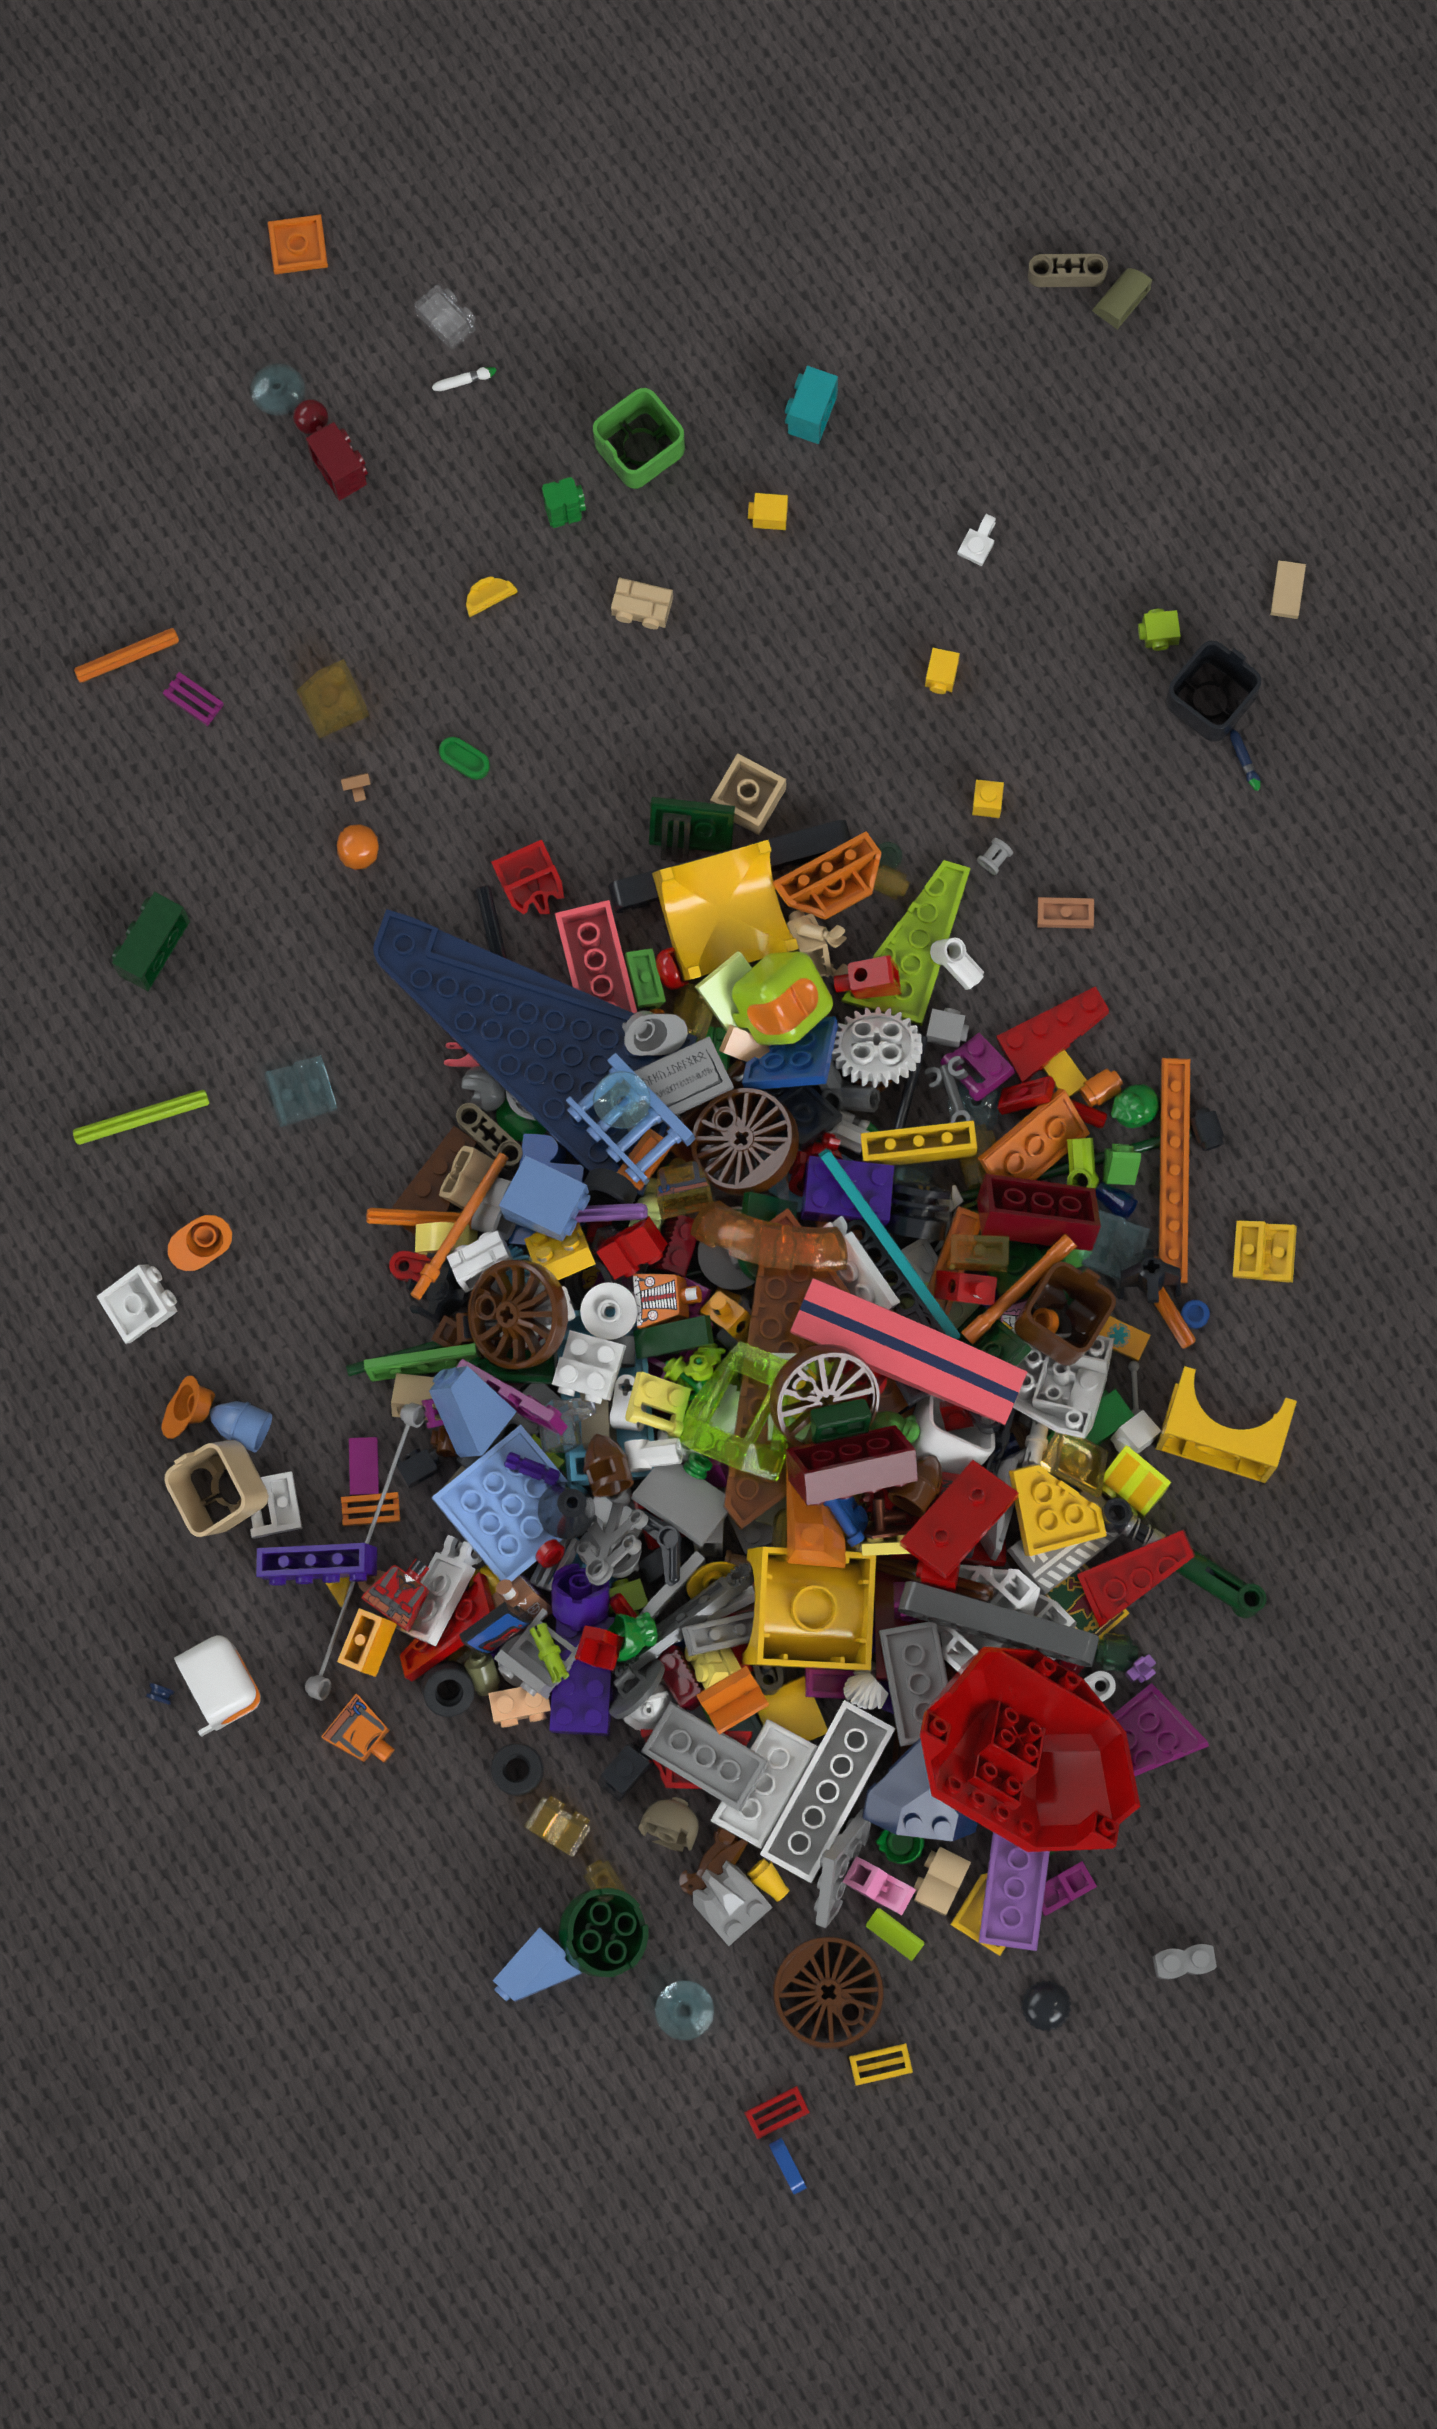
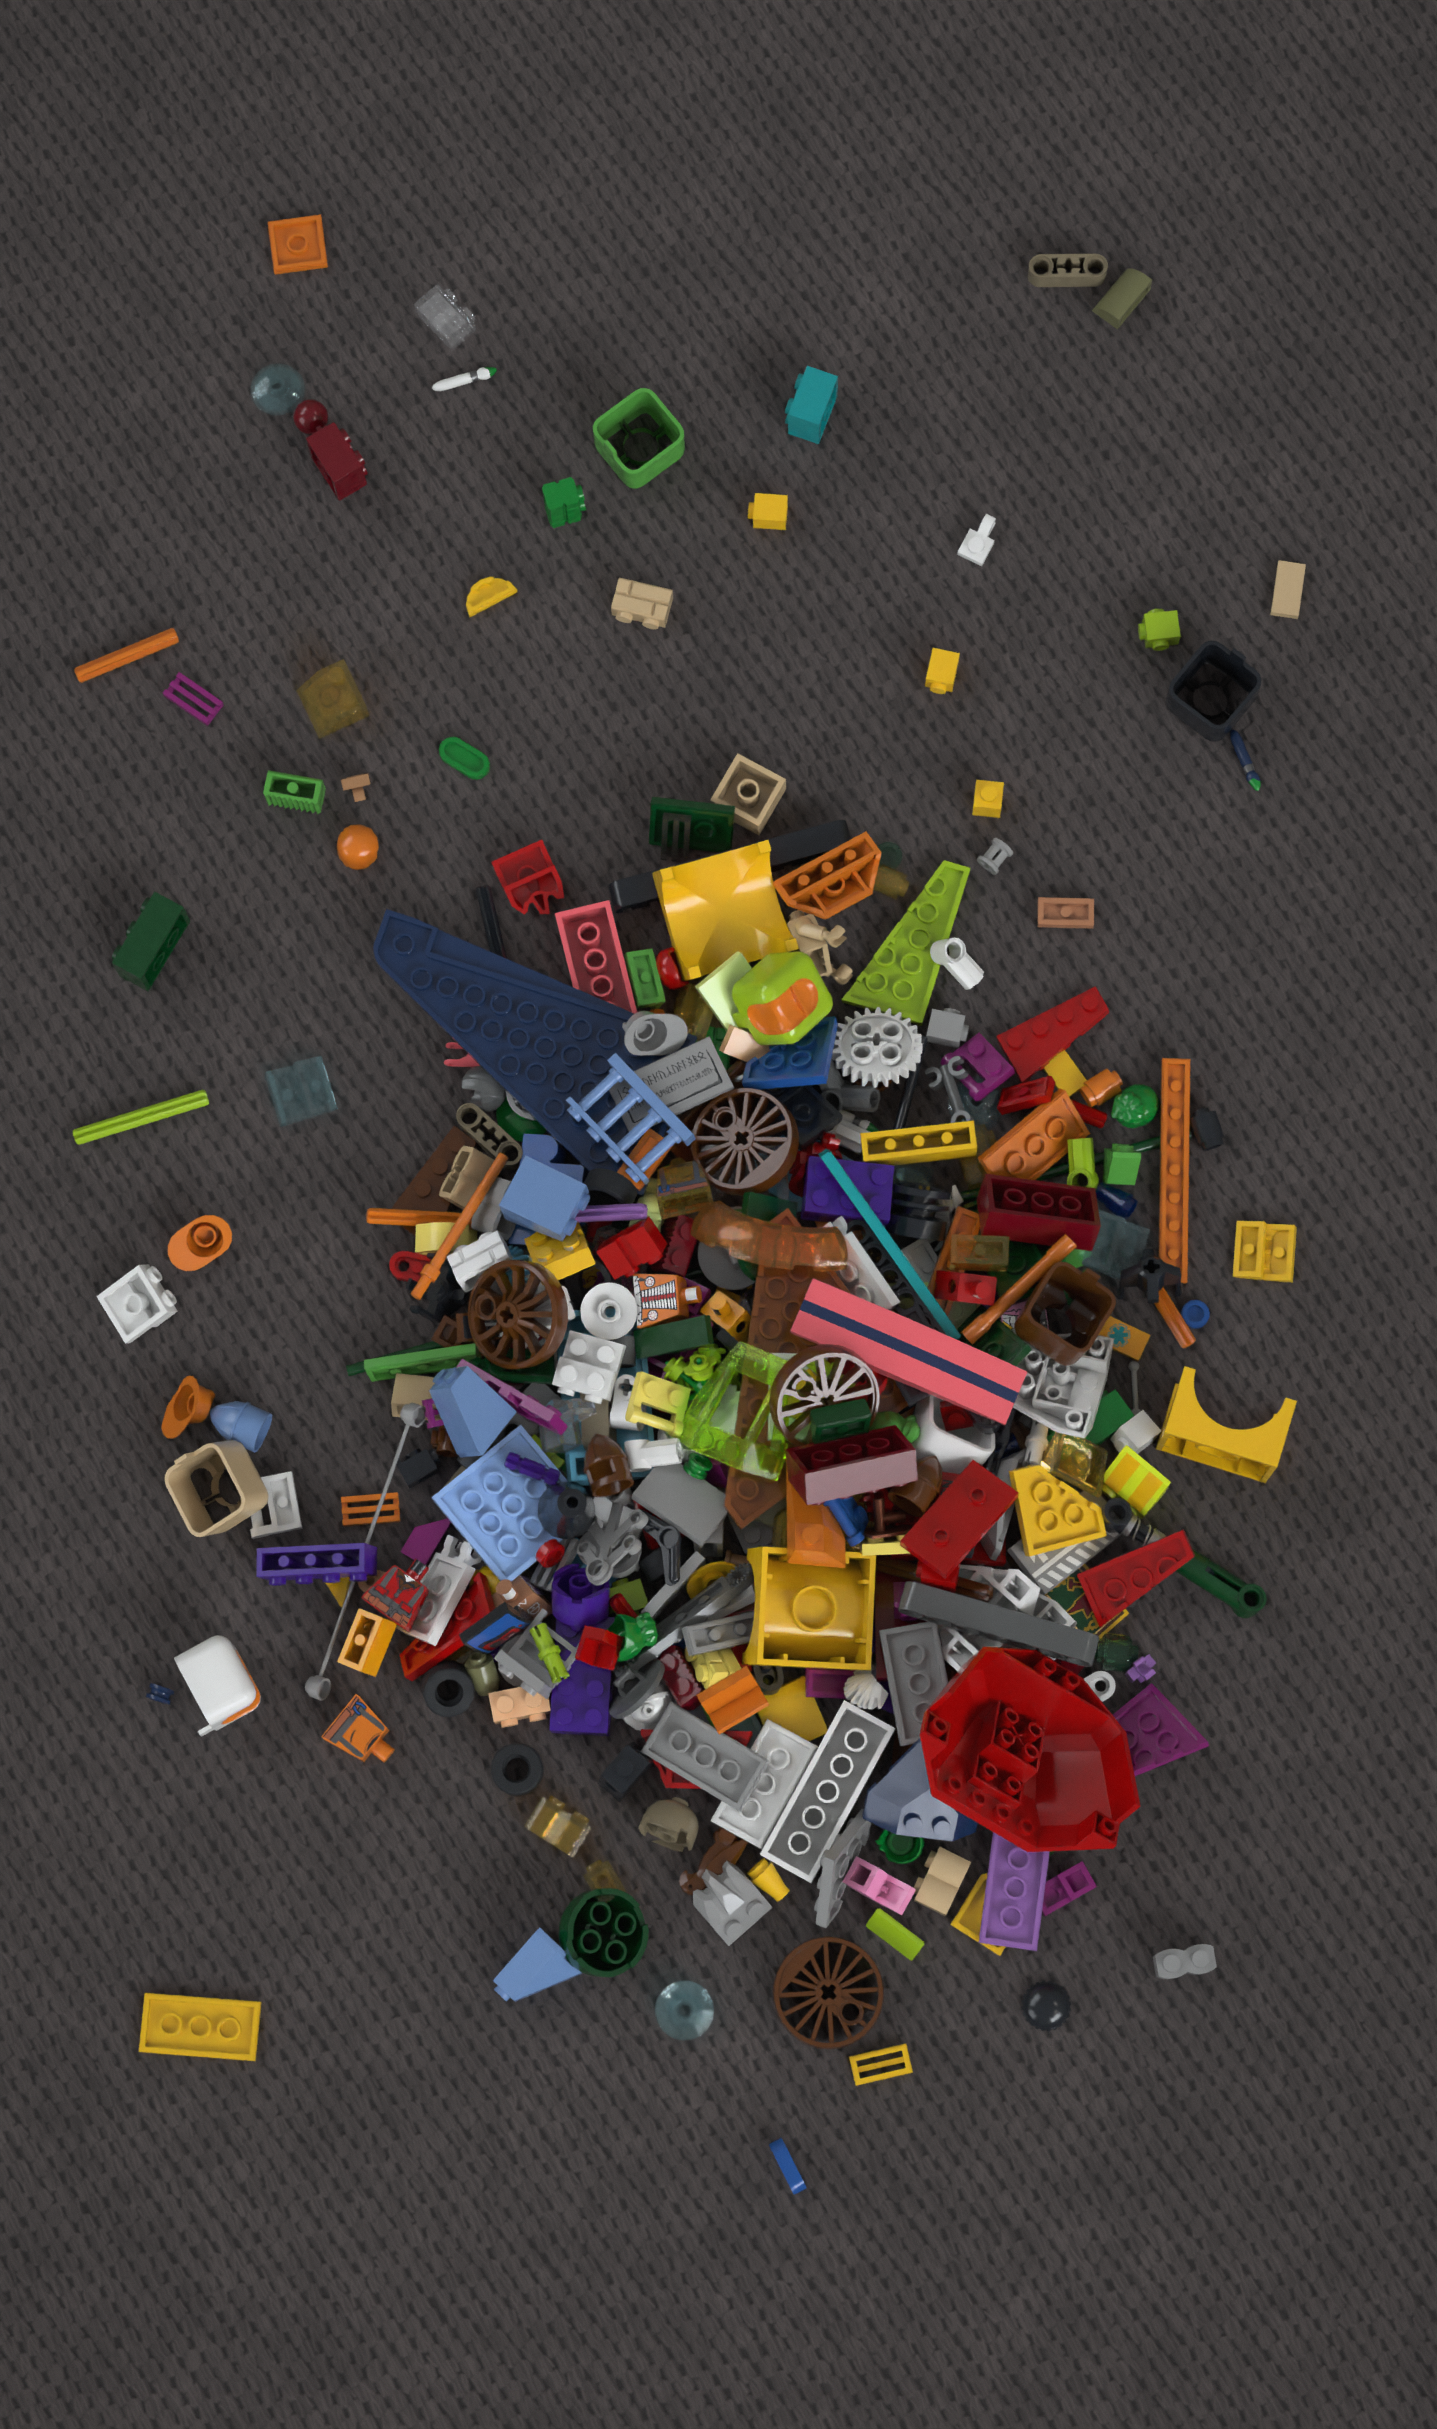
(200, 2026): none -> yellow tile
(294, 791): none -> bright green brick
(363, 1466): magenta tile -> none
(425, 1540): none -> magenta tile
(612, 1089): clear light blue dish -> none
(754, 2123): red tile -> none
(880, 981): red torso -> none
(1047, 1318): orange tile -> none

